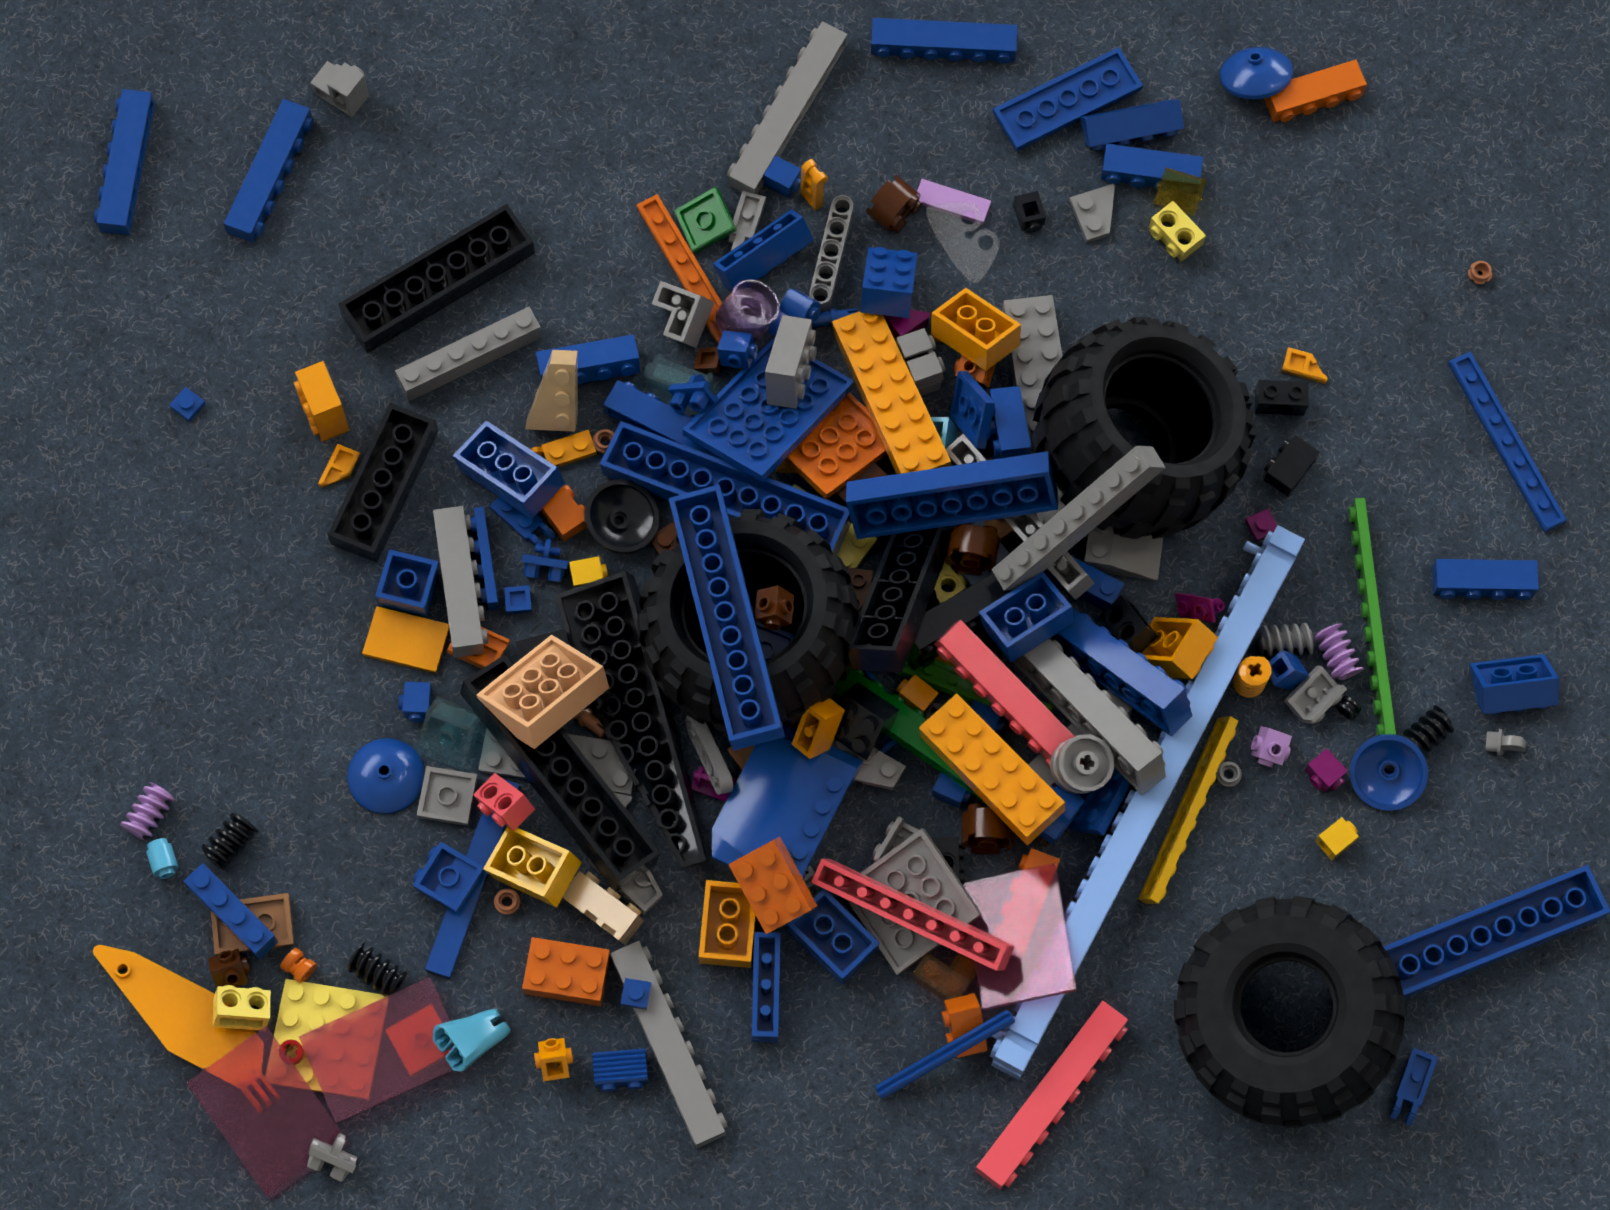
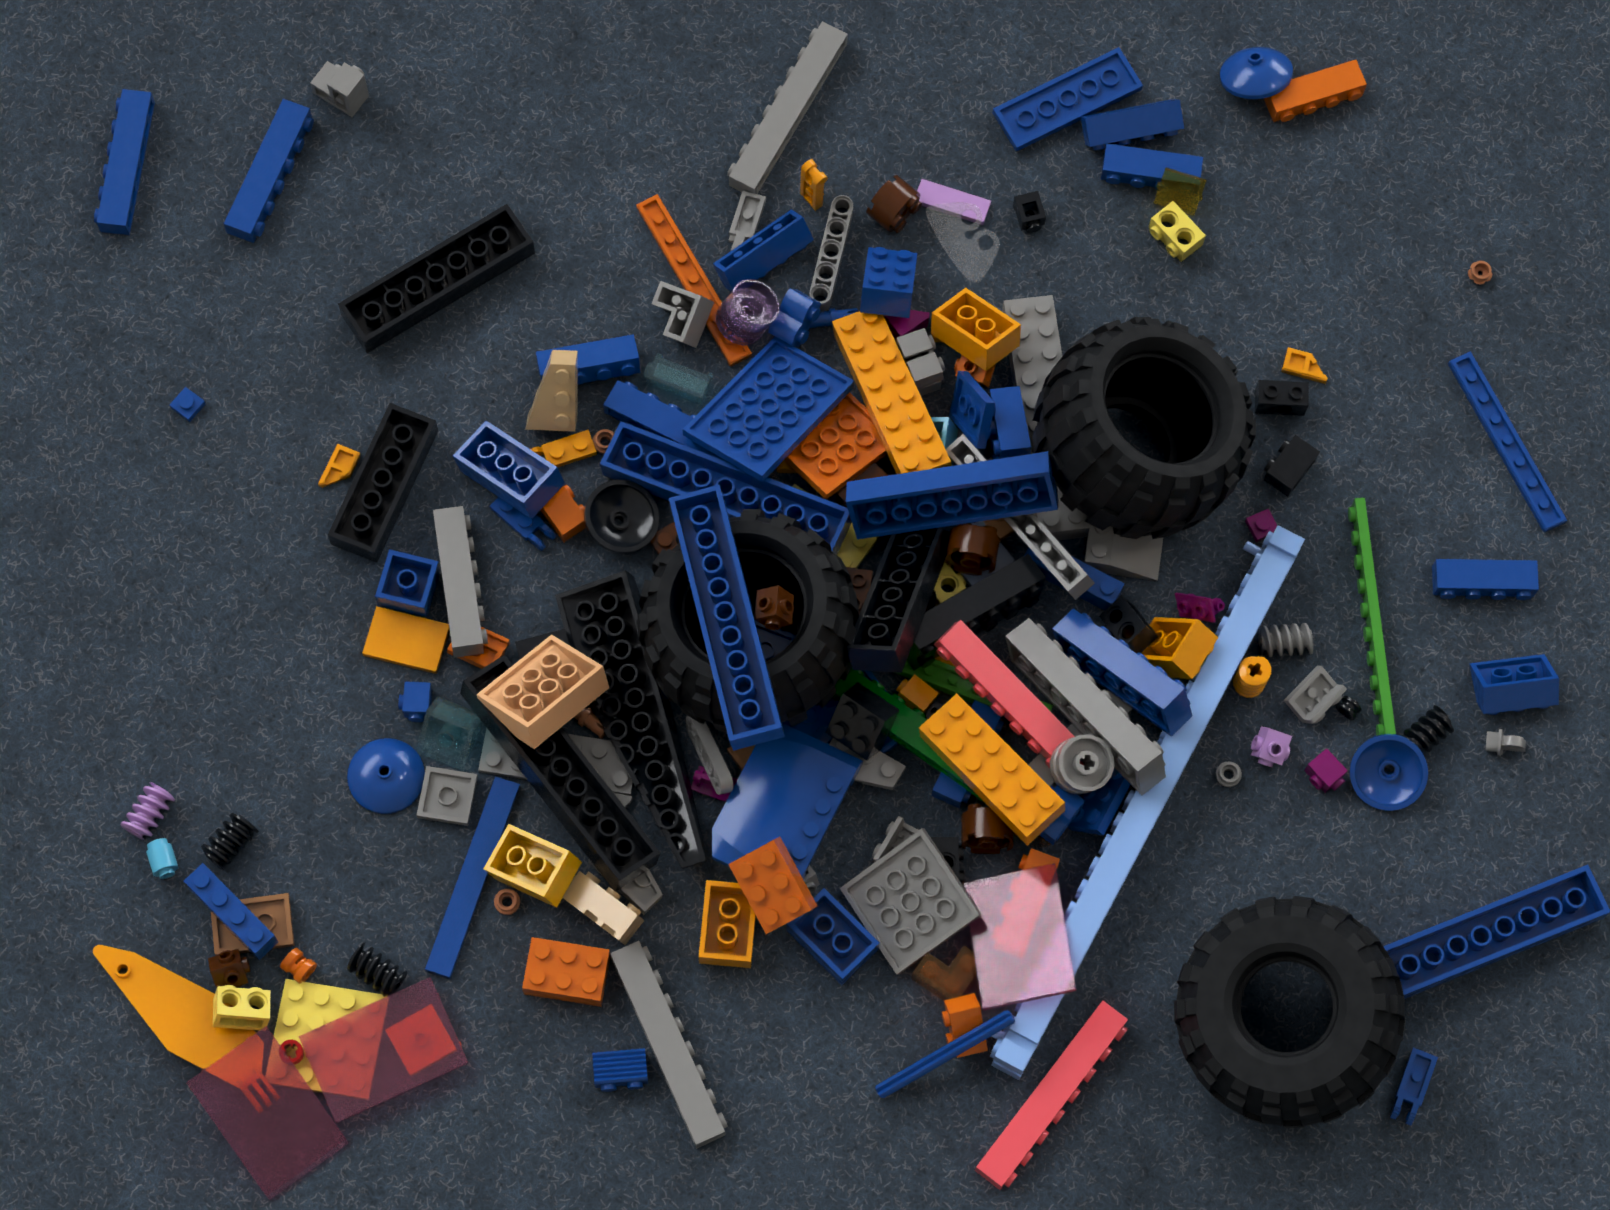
(320, 401): light orange brick -> none
(323, 1152): light grey hips -> none
(447, 877): blue plate -> none
(468, 353): light grey brick -> none
(469, 1037): medium azure piece -> none
(482, 548): blue plate -> none
(503, 802): coral brick -> none
(518, 599): blue plate -> none
(533, 562): blue hips -> none
(553, 1059): light orange brick -> none
(587, 571): yellow brick -> none
(636, 993): blue plate -> none
(692, 394): blue hips -> none
(705, 220): green tile -> none
(707, 361): reddish brown plate -> none
(736, 349): blue brick -> none
(766, 987): blue brick -> none
(783, 177): blue brick -> none
(790, 362): light grey brick -> none
(818, 728): light orange brick -> none
(913, 914): coral brick -> none
(943, 40): blue brick -> none
(1026, 617): blue brick -> none
(1079, 517): light grey brick -> none
(1094, 212): light grey wing -> none
(1188, 809): yellow plate -> none
(1287, 670): blue brick -> none
(1337, 653): lavender piece -> none
(1337, 838): yellow brick -> none

